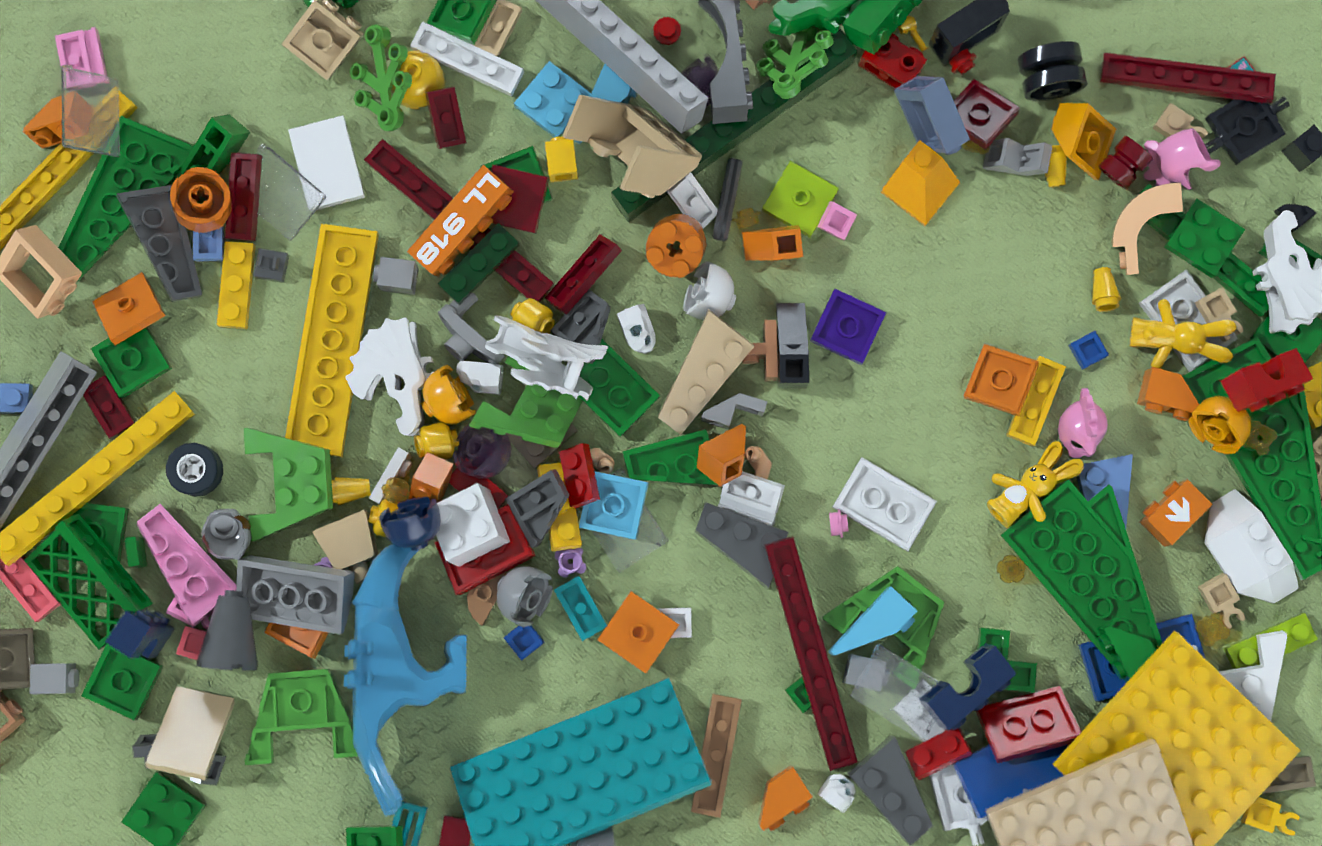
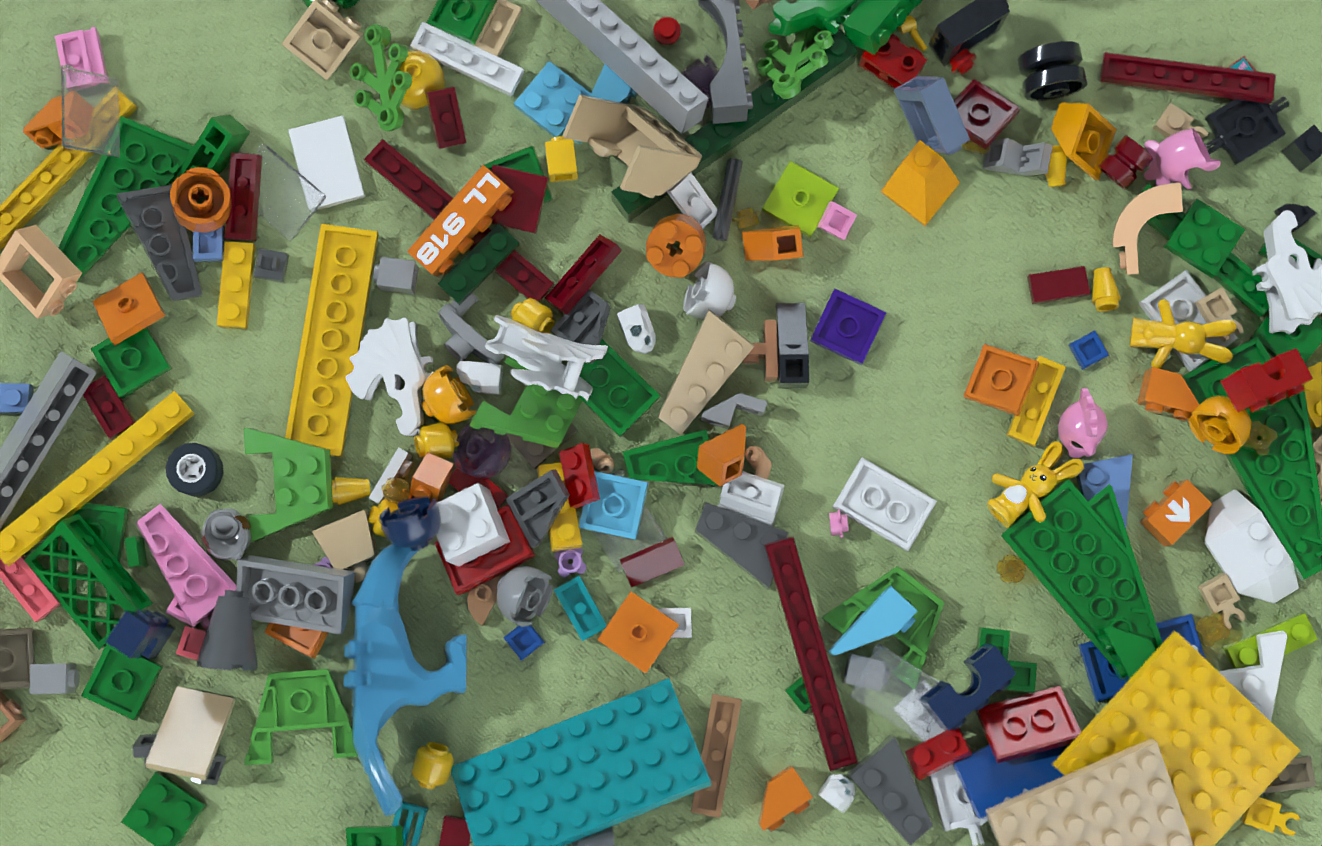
(432, 765): none -> yellow head
(652, 562): none -> tile
(1058, 285): none -> dark red tile

